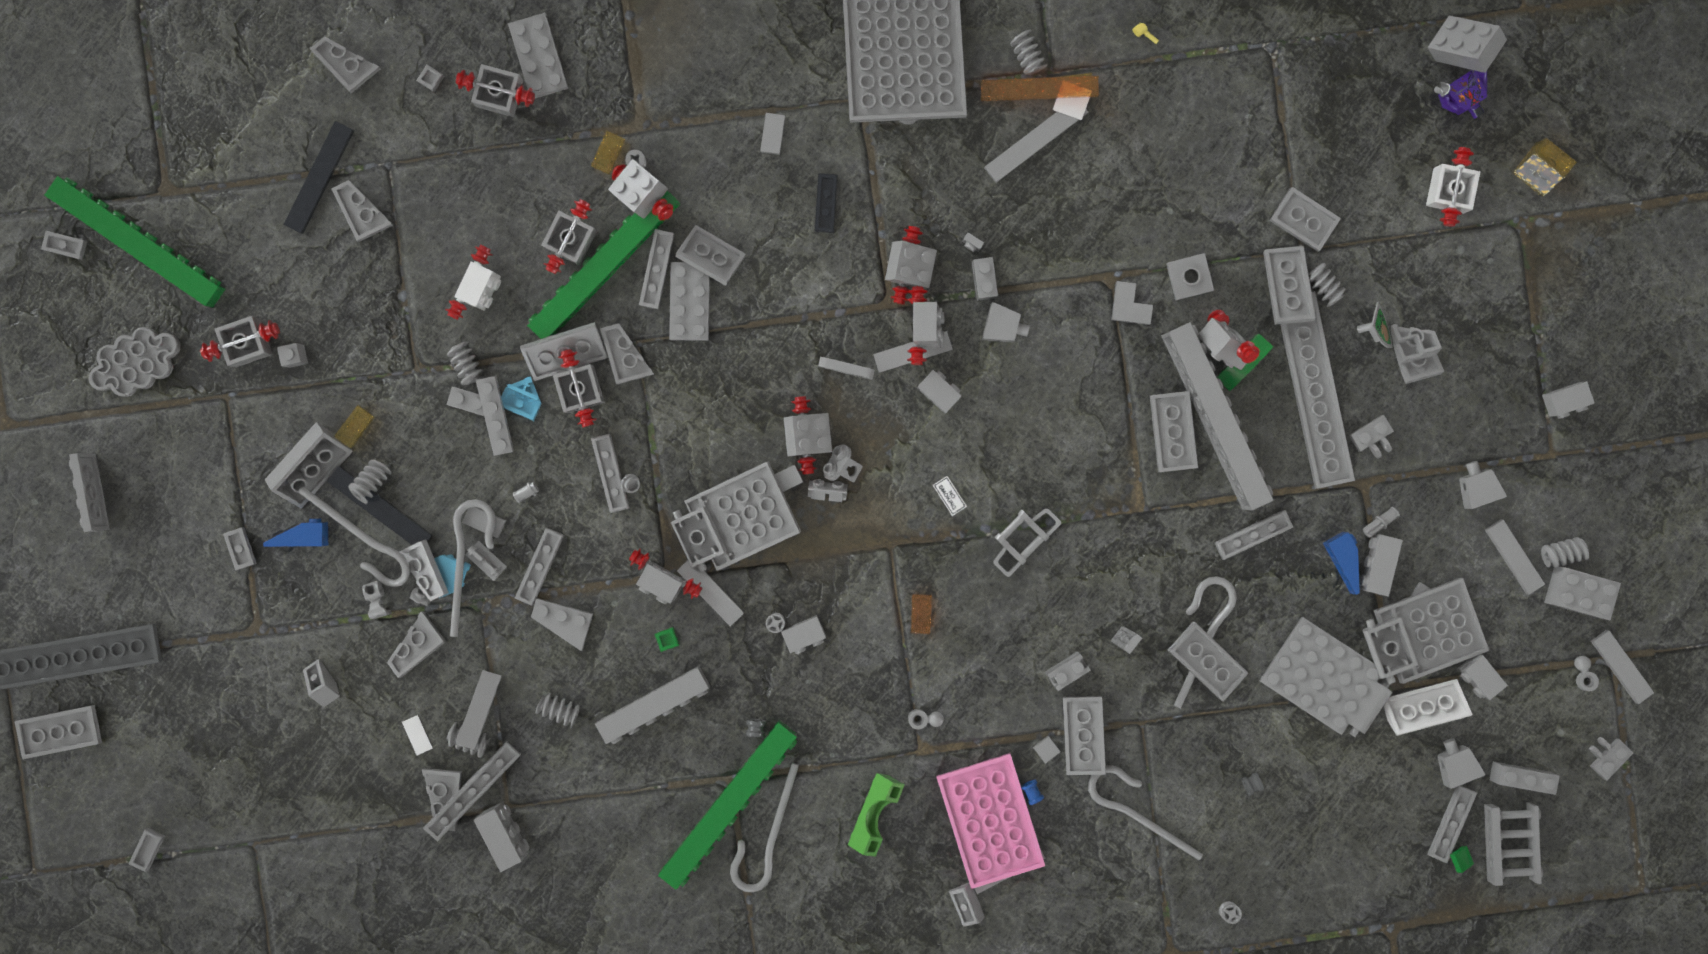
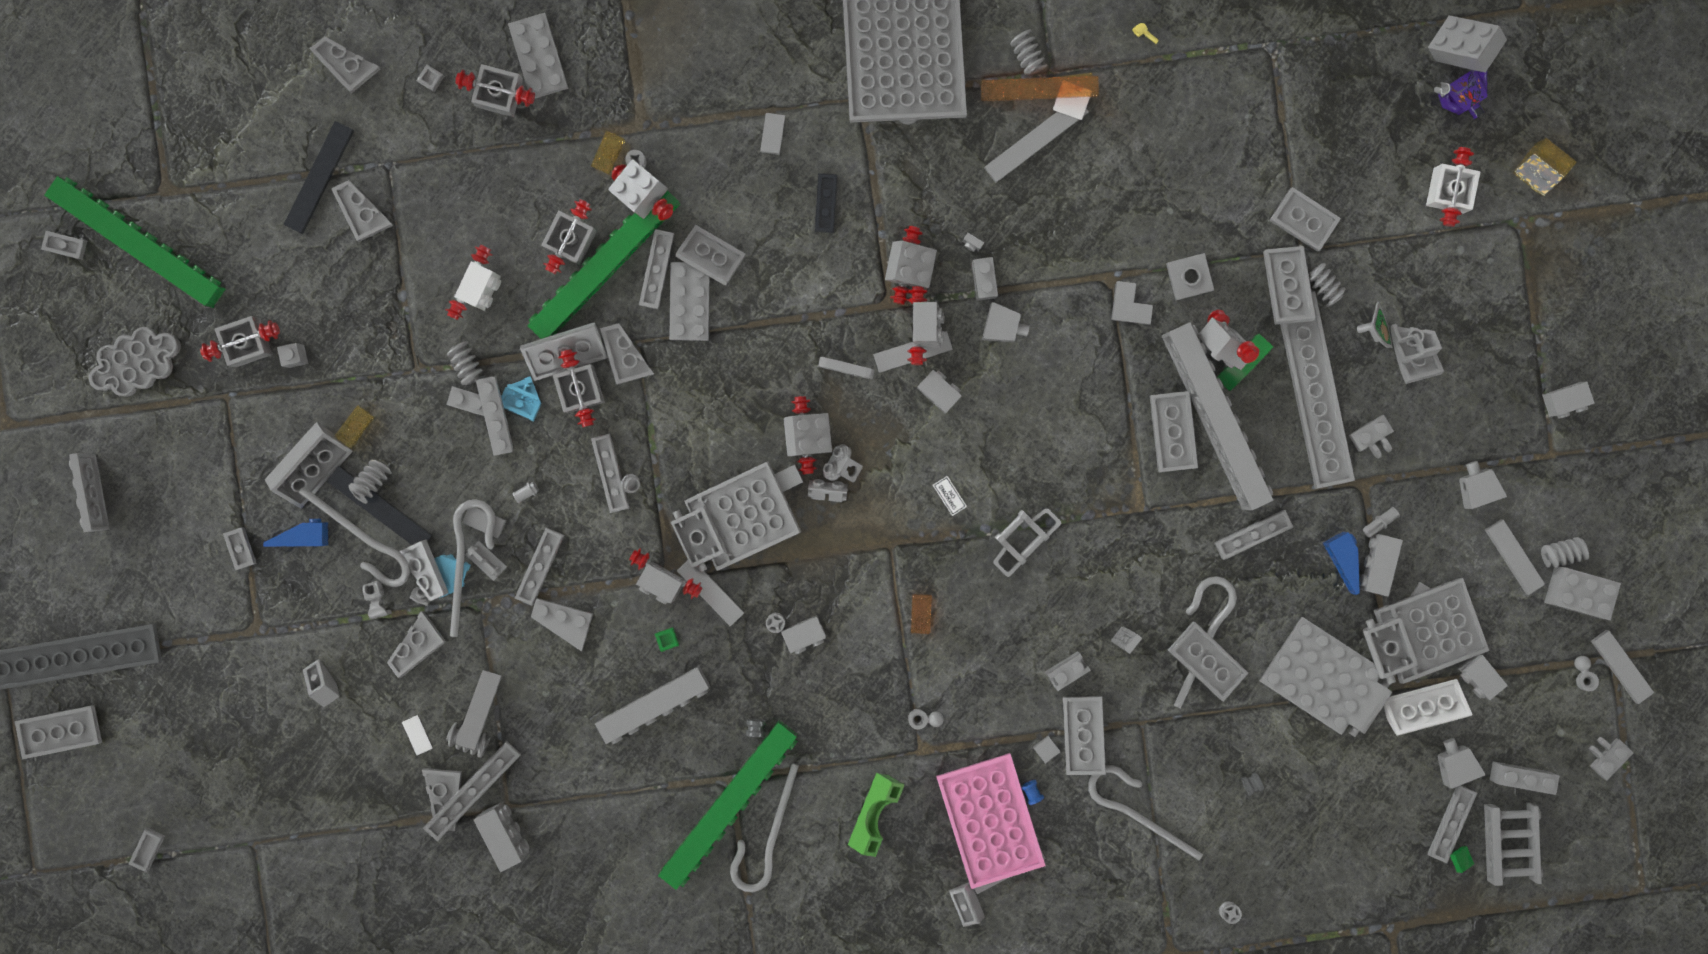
(554, 709): light grey piece -> none

